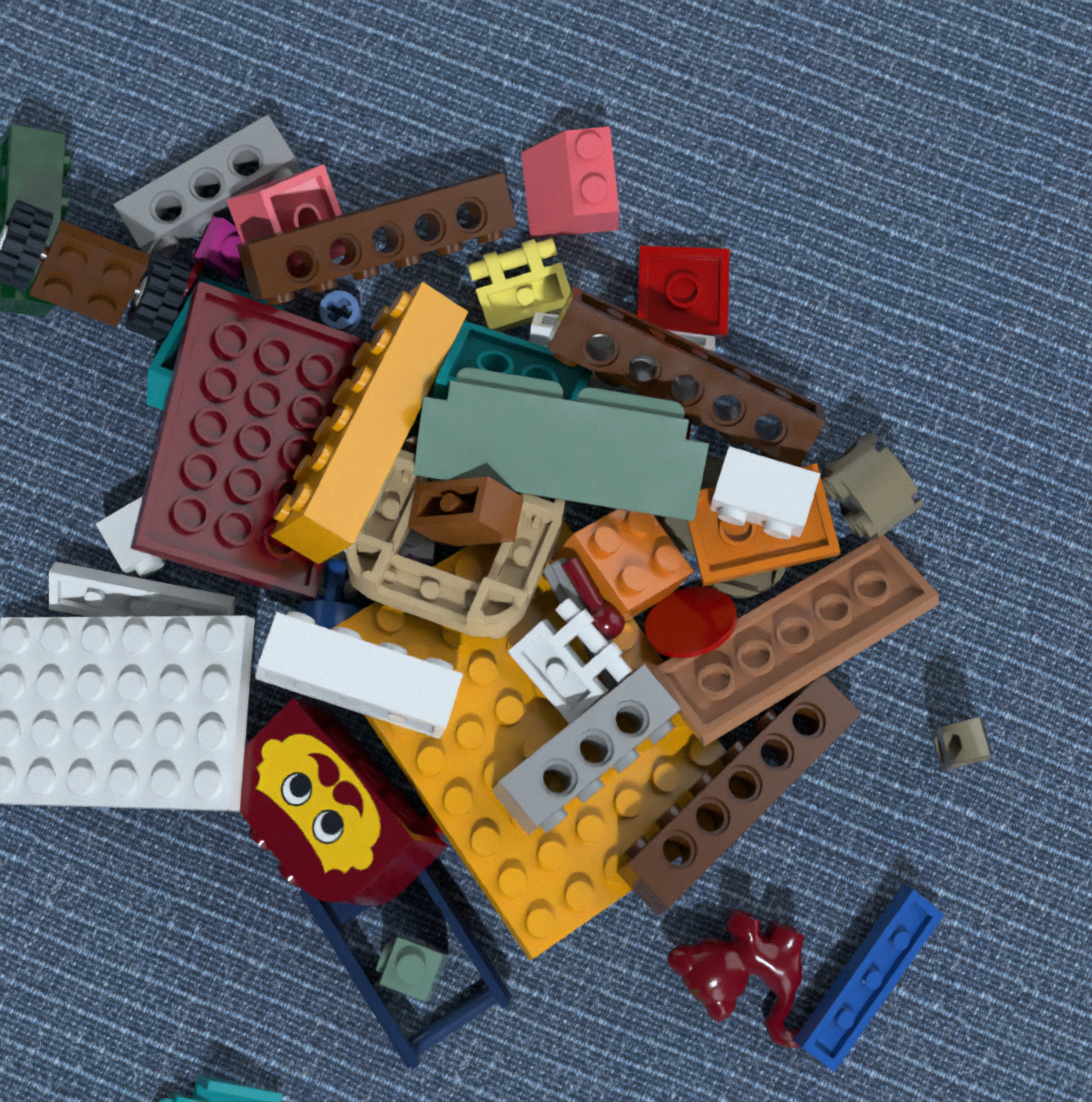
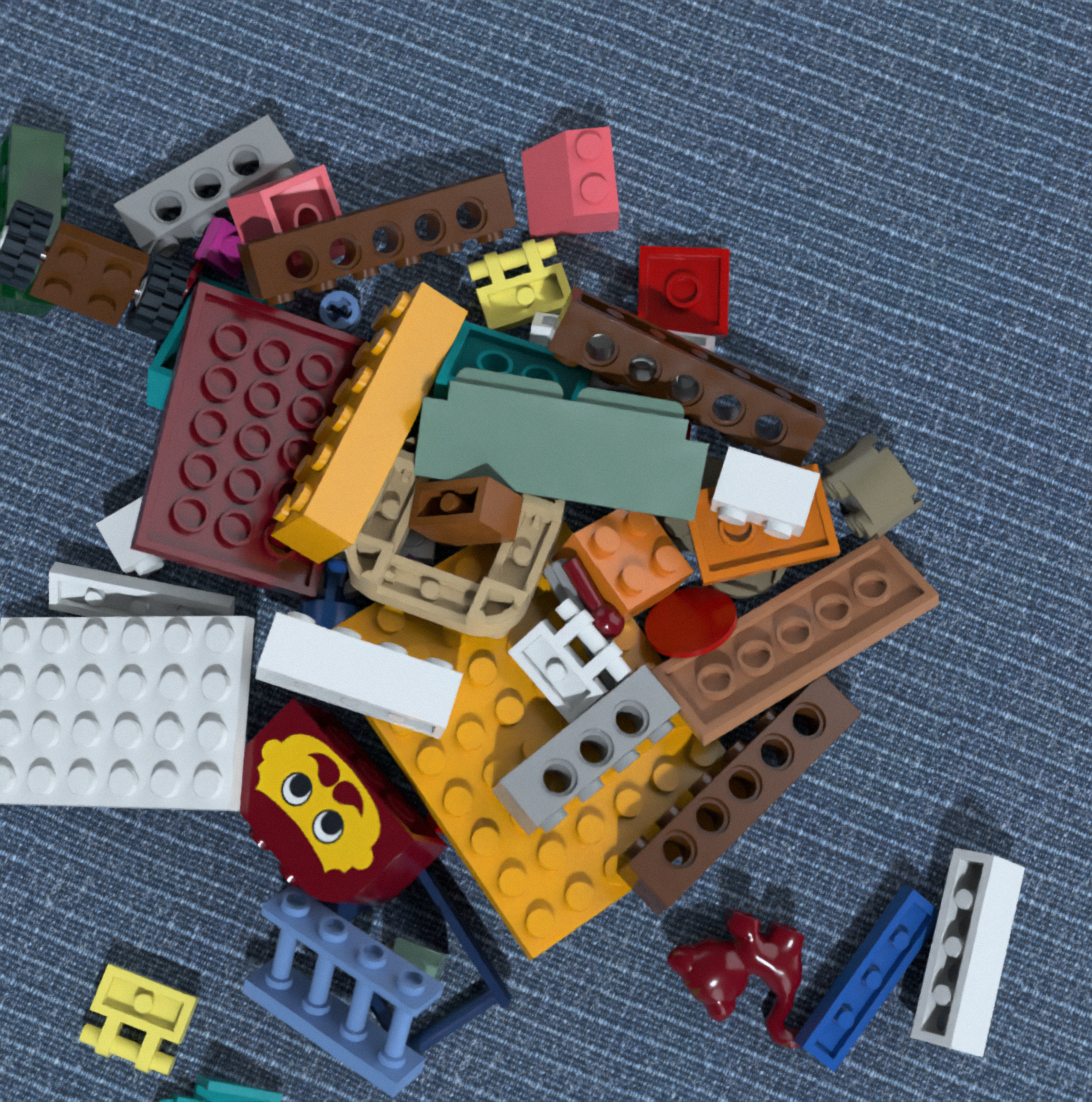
(143, 1005): none -> light yellow plate
(321, 1016): none -> medium blue fence
(961, 744): dark tan leg -> none
(968, 951): none -> white brick

